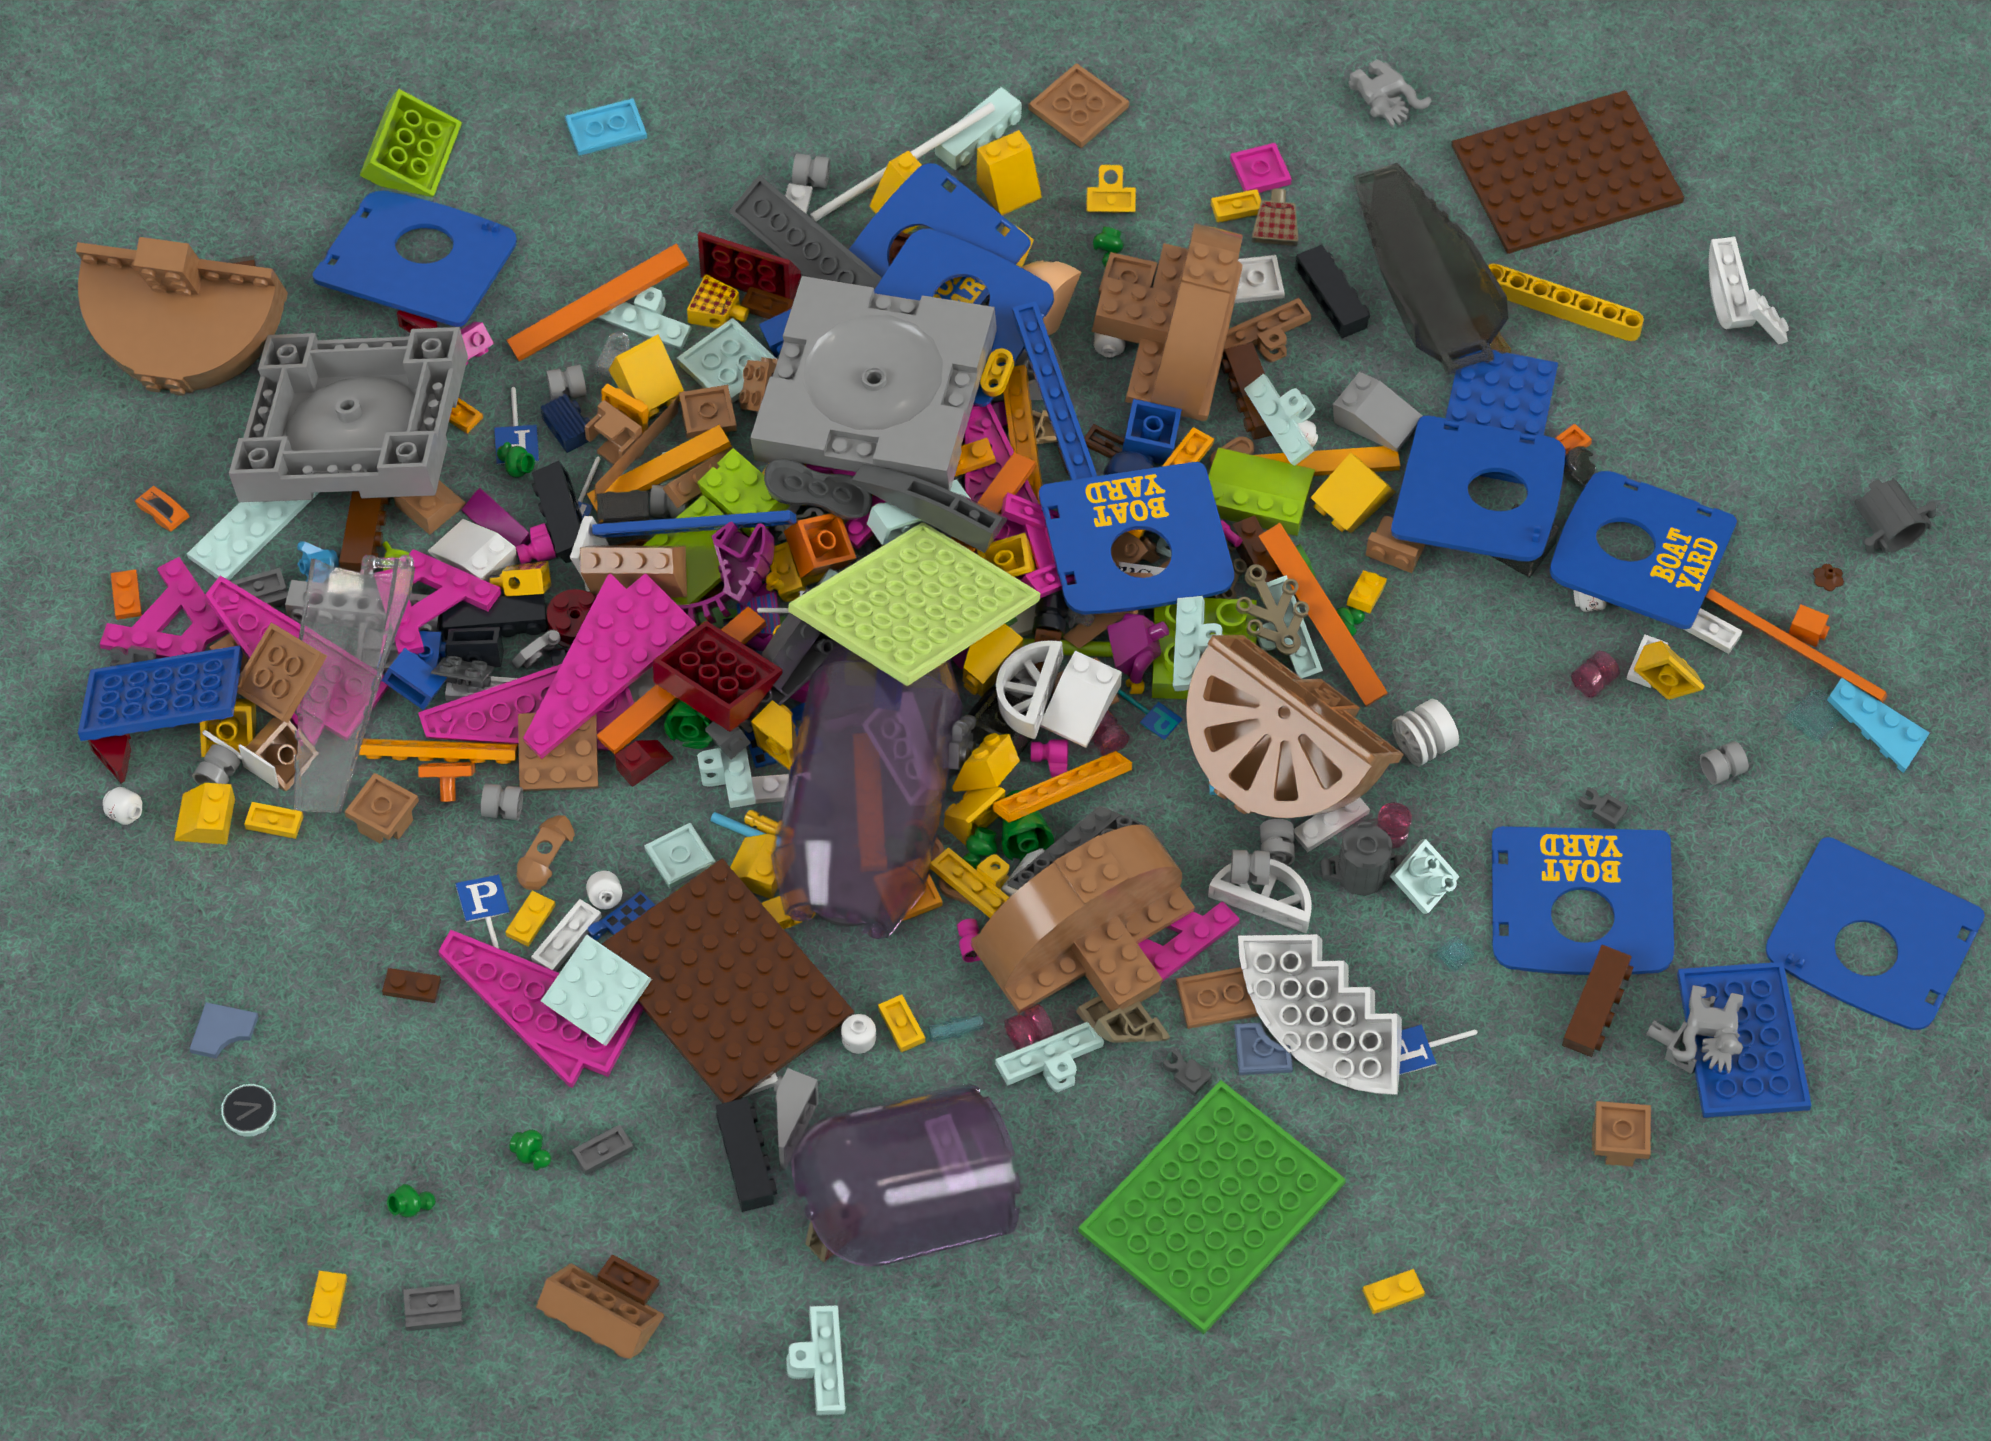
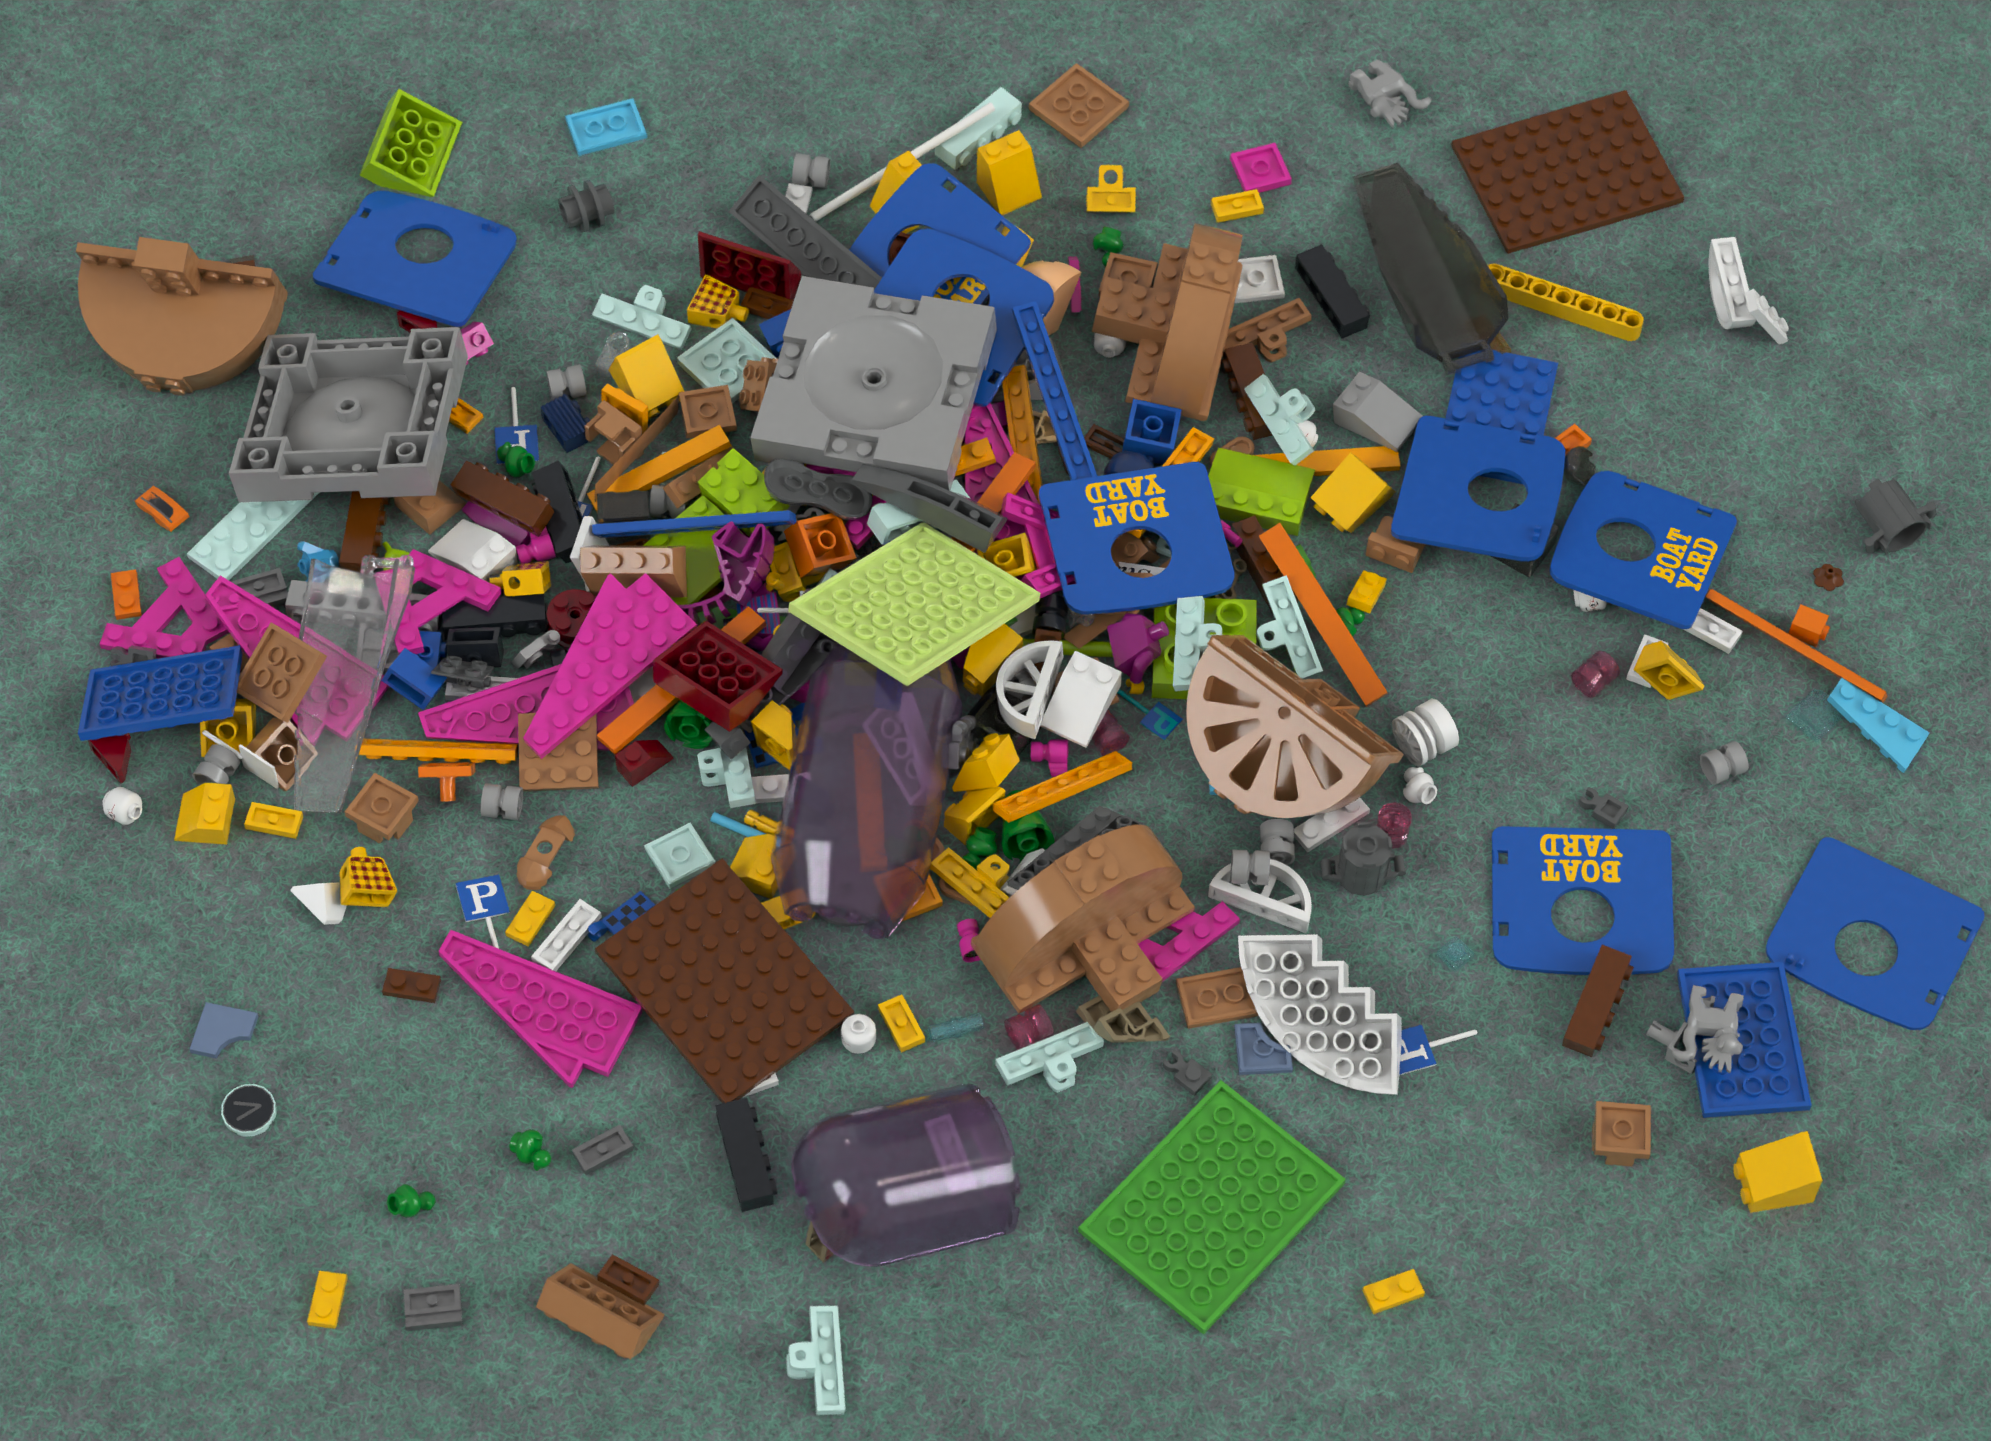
(322, 901): none -> white slope
(366, 880): none -> yellow torso
(502, 497): none -> reddish brown brick
(586, 205): none -> dark grey piece
(596, 990): light aqua plate -> none
(597, 302): orange tile -> none
(602, 887): white head -> none
(795, 1106): light grey slope -> none
(997, 374): yellow plate -> none
(1075, 301): none -> dark pink tile
(1273, 612): dark tan plant -> none
(1276, 221): dark tan torso -> none
(1419, 786): none -> white animal
(1424, 876): light aqua plate -> none
(1779, 1174): none -> yellow slope

